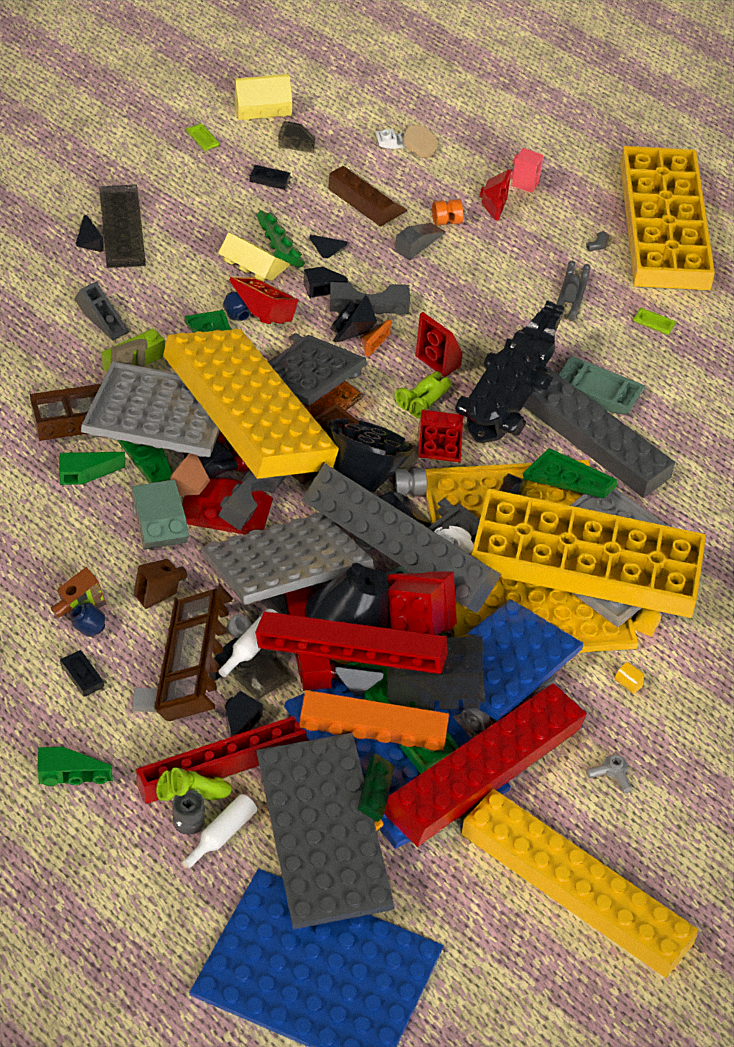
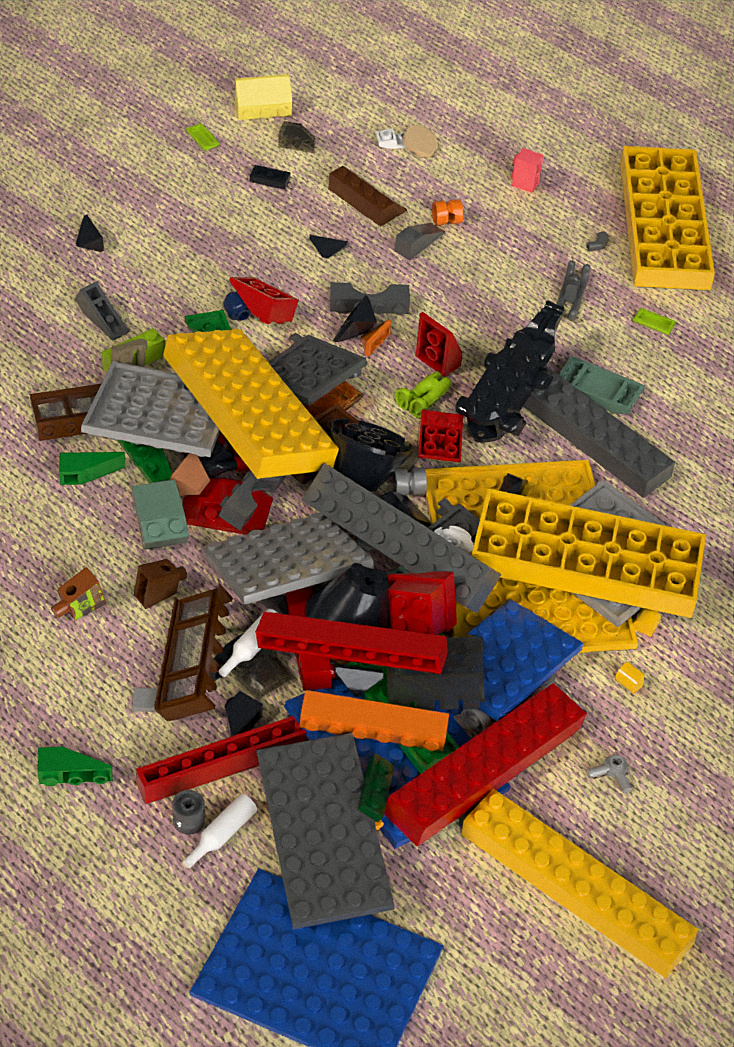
(82, 673): black plate -> none
(88, 619): dark blue head -> none
(122, 226): clear smoke plate -> none
(180, 781): lime piece -> none
(238, 625): light grey tile -> none
(251, 258): light yellow slope -> none
(279, 240): green wing -> none
(318, 281): black slope -> none
(344, 315): black wheel -> none
(496, 194): red slope -> none
(566, 473): green wing -> none

